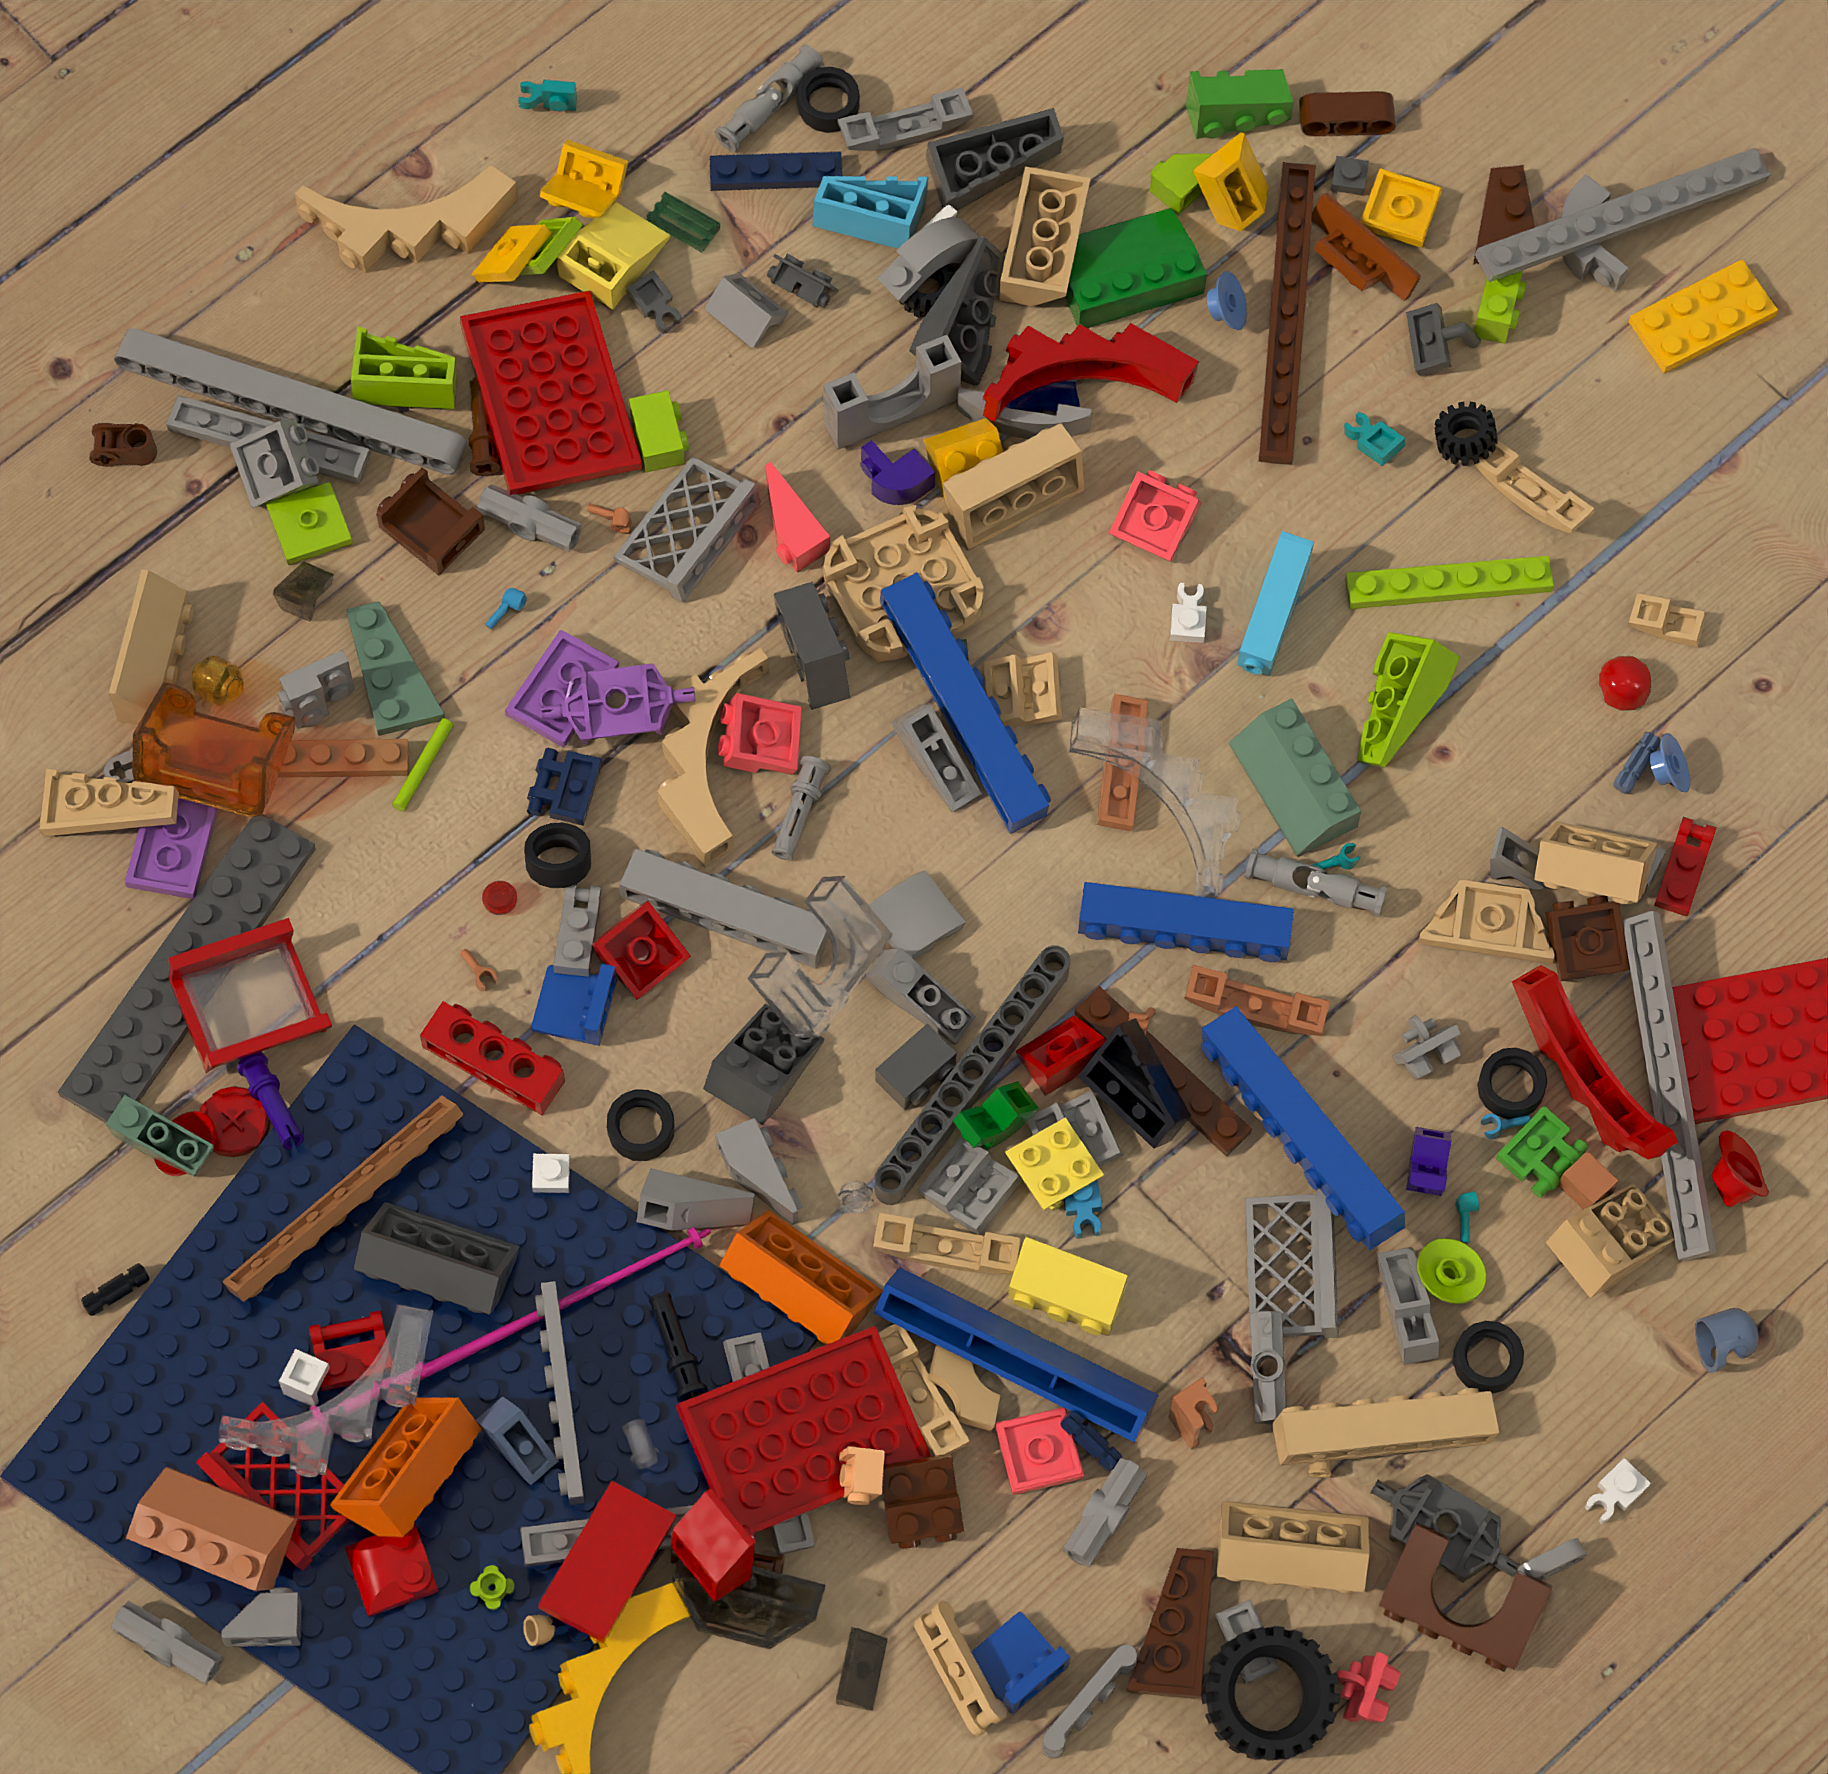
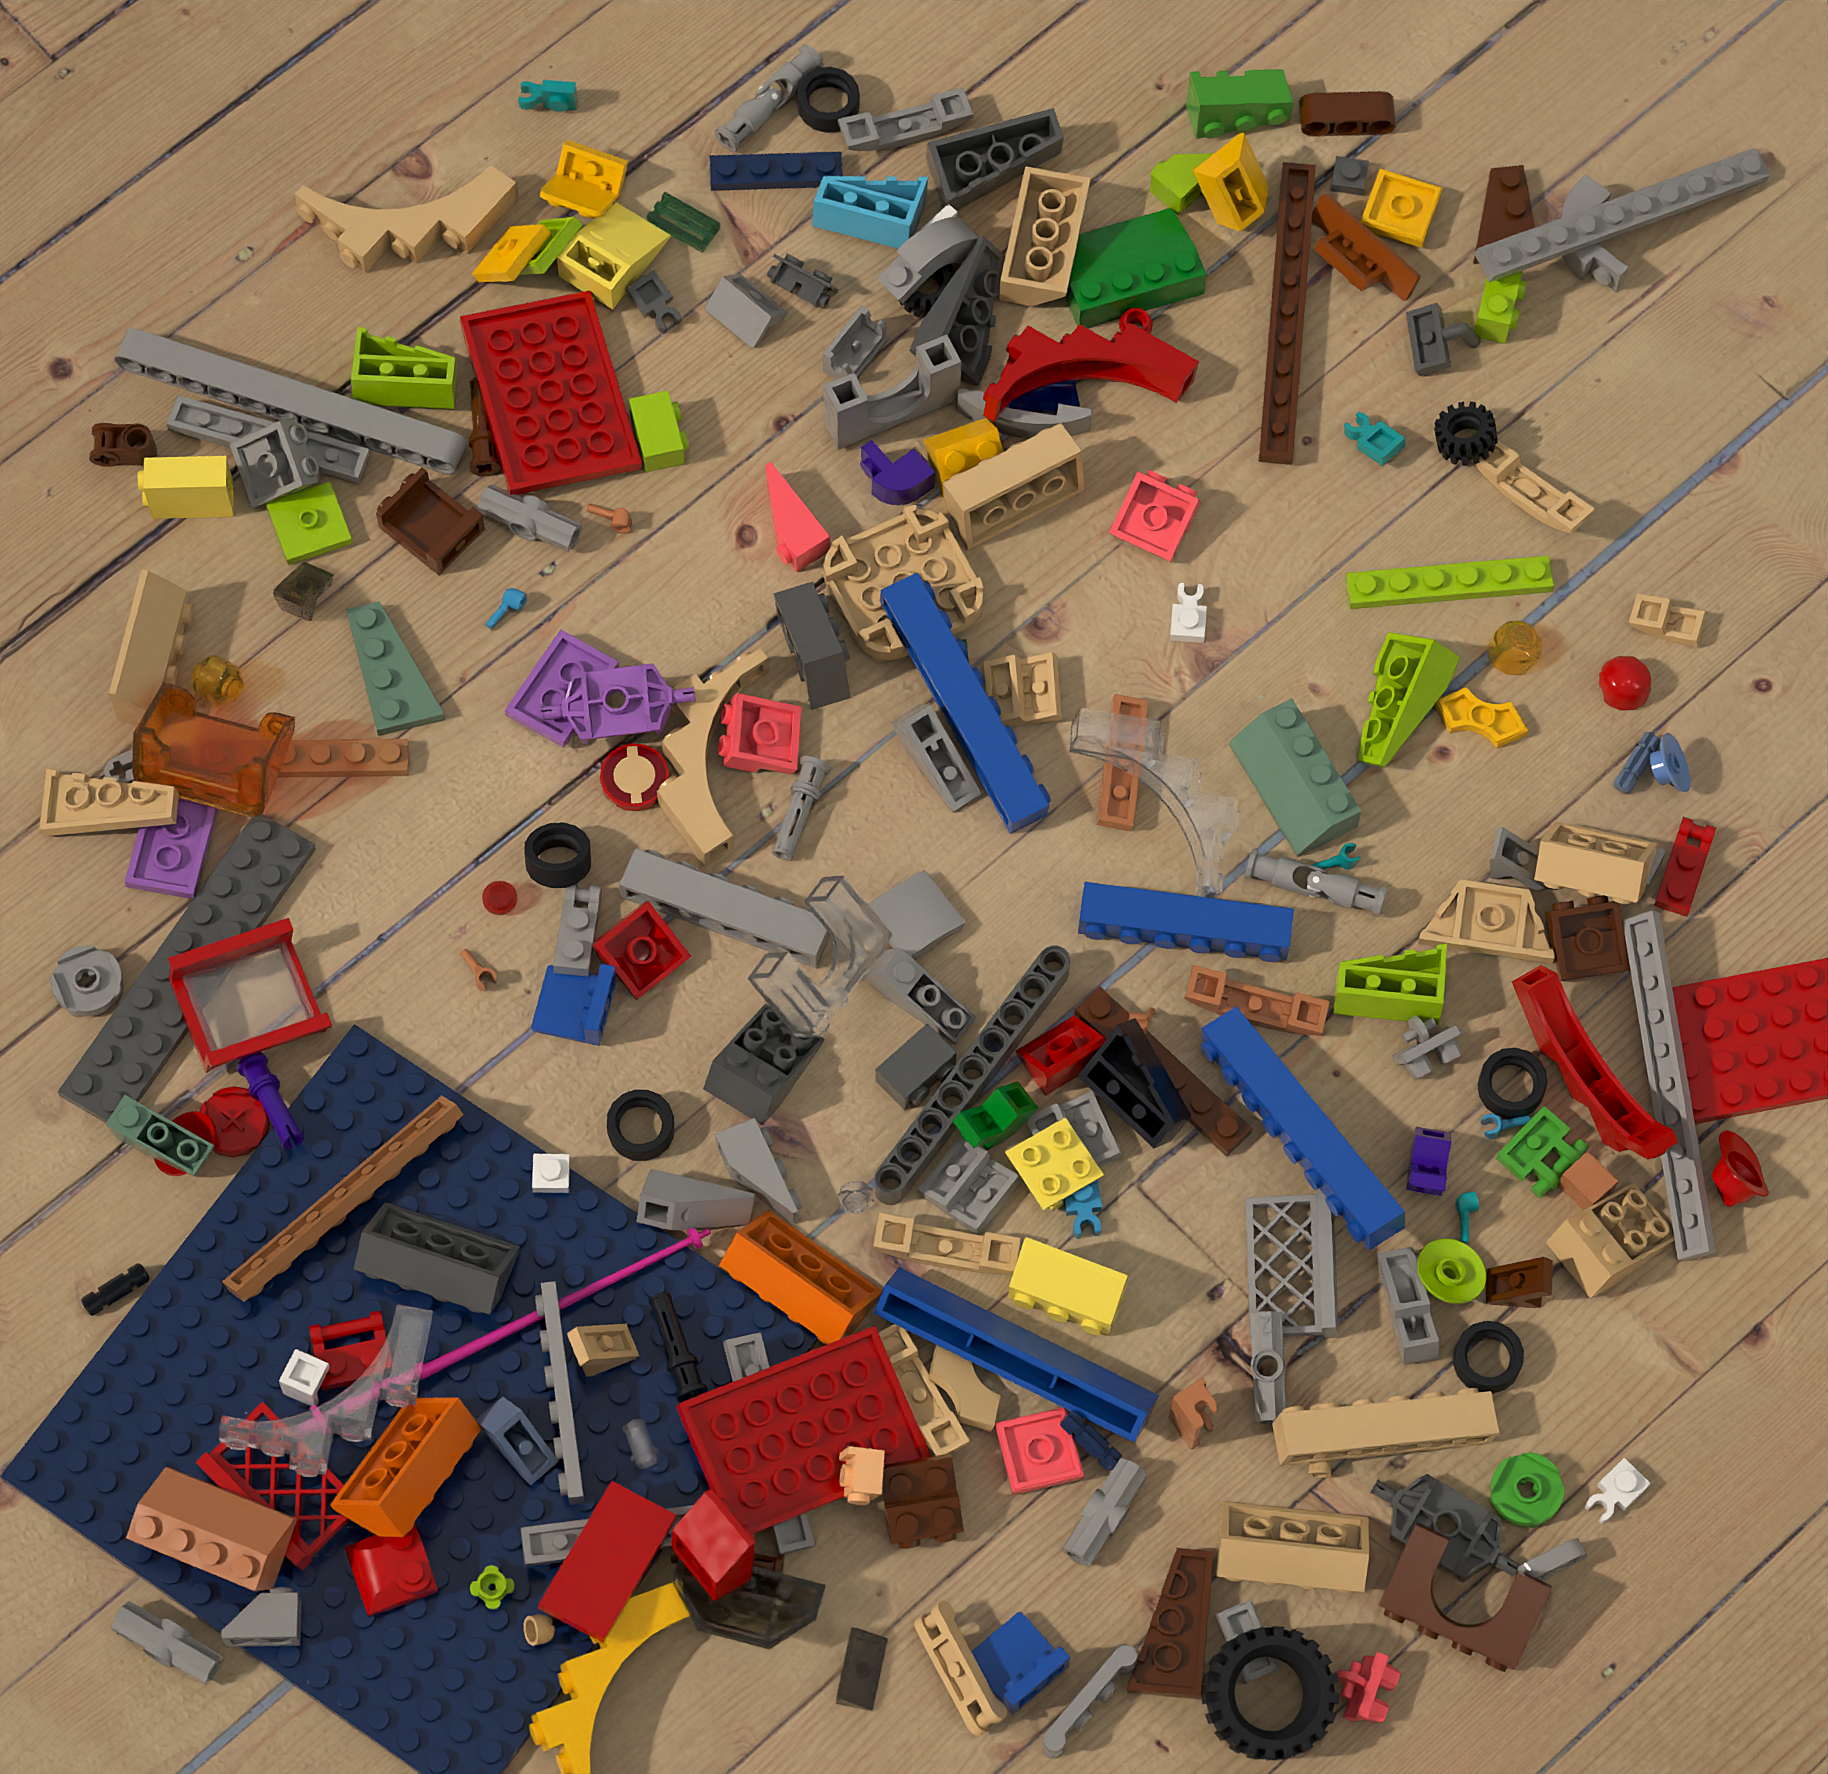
(91, 1000): none -> light grey plate
(187, 487): none -> light yellow brick
(310, 687): light grey plate -> none
(422, 764): lime bar -> none
(533, 1091): red brick -> none
(574, 789): dark blue plate -> none
(602, 1347): none -> tan slope
(633, 776): none -> tile
(713, 535): light grey fence -> none
(855, 346): none -> light grey hinge
(1136, 316): none -> red plate
(1228, 301): medium blue piece -> none
(1275, 604): medium azure slope -> none
(1393, 986): none -> lime wedge
(1494, 721): none -> yellow tile
(1514, 647): none -> clear yellow hair
(1520, 1283): none -> reddish brown slope
(1531, 1510): none -> bright green plate
(1703, 316): yellow plate -> none
(1726, 1331): sand blue helmet -> none

